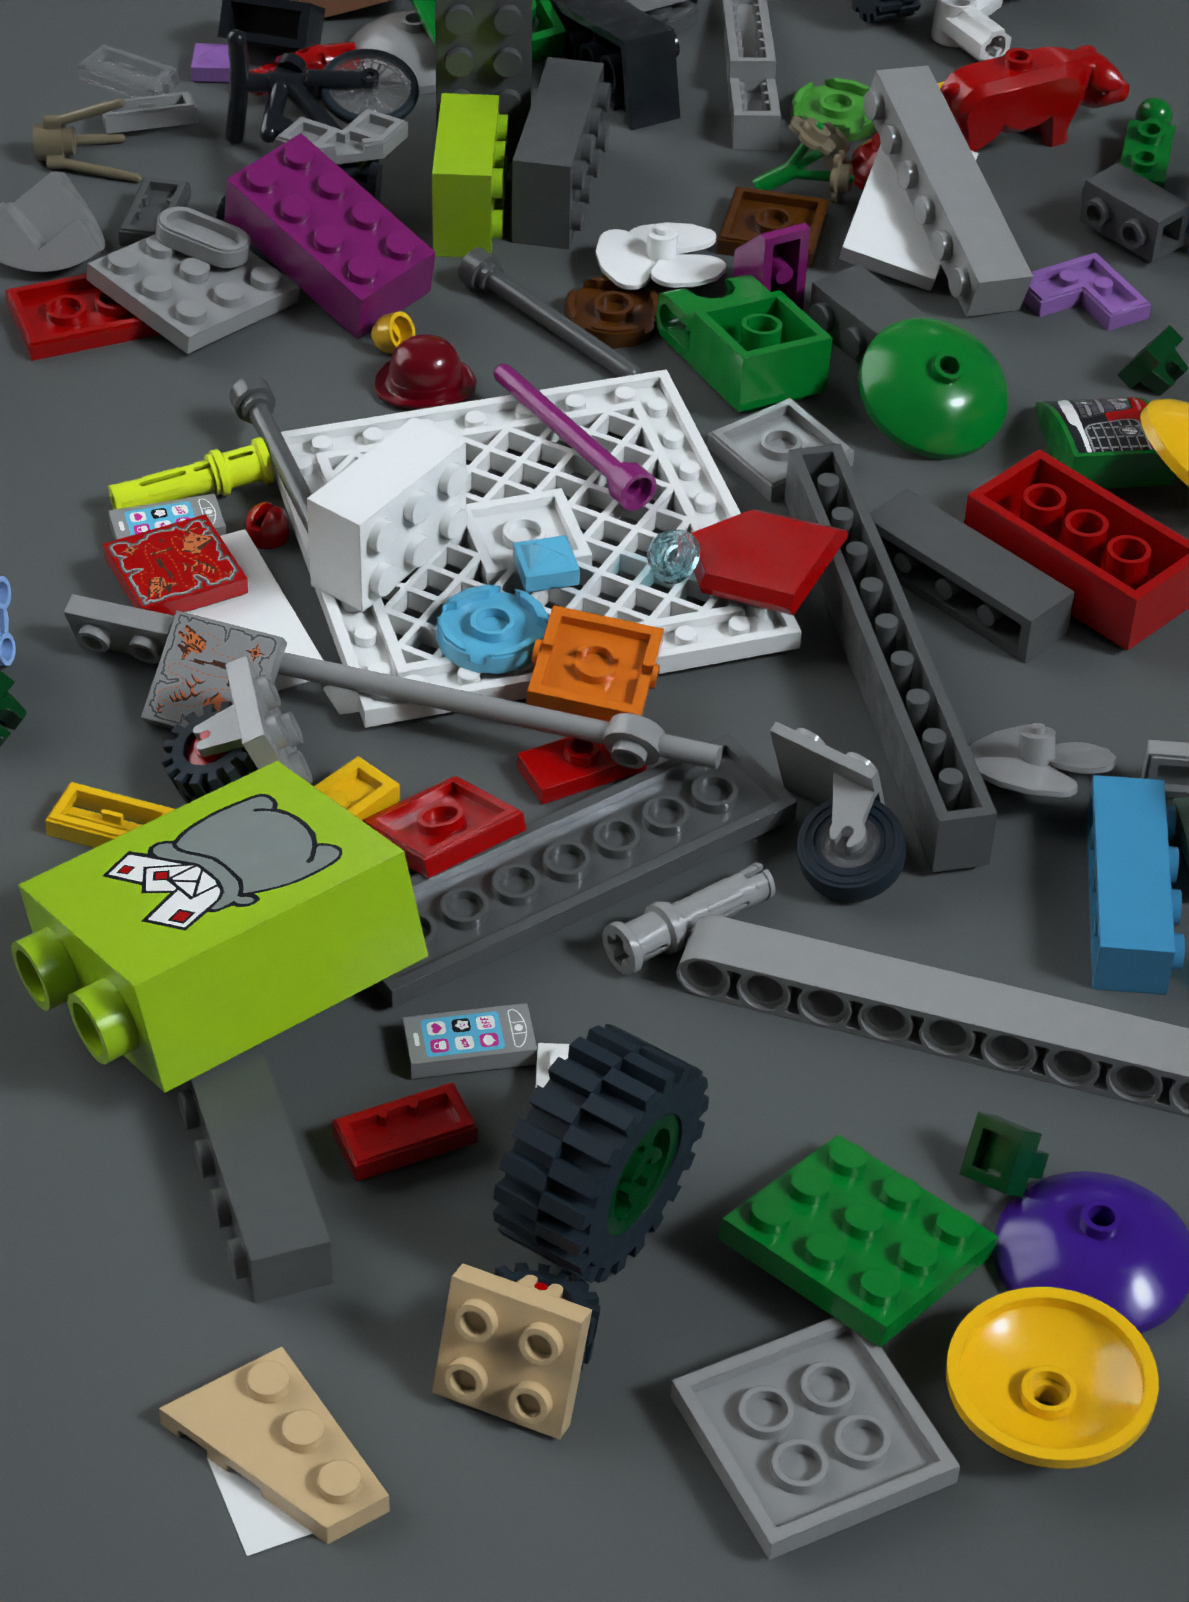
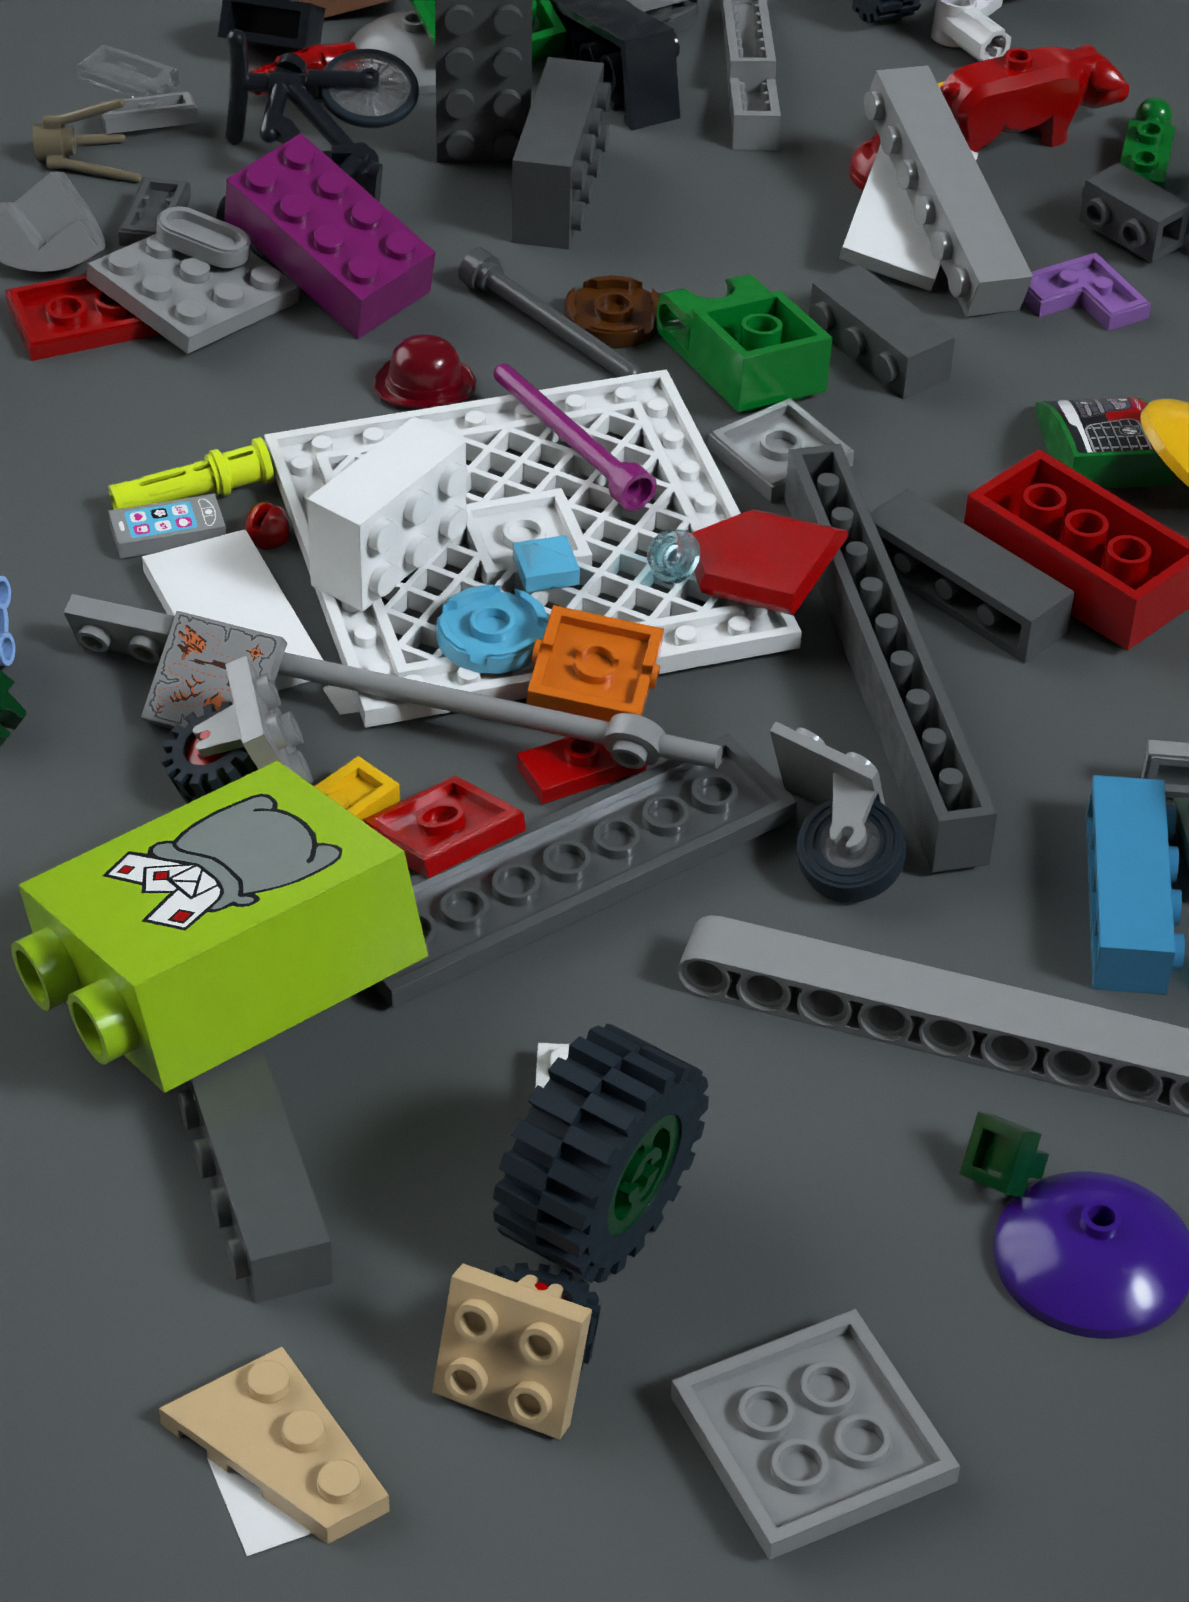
(95, 828): yellow tile -> none
(176, 567): red tile -> none
(210, 63): medium lavender tile -> none
(255, 404): dark grey piece -> none
(364, 139): light grey tile -> none
(392, 330): yellow hinge -> none
(404, 1131): red plate -> none
(469, 174): lime brick -> none
(469, 1040): tile -> none
(658, 255): white piece -> none
(668, 926): light grey pin -> none
(765, 211): reddish brown tile -> none
(777, 260): magenta slope -> none
(827, 144): plant -> none
(837, 102): bright green tile -> none
(858, 1239): green plate -> none
(922, 404): green dish -> none
(1027, 757): light grey piece -> none
(1056, 1351): yellow dish -> none
(1156, 364): dark green tile -> none

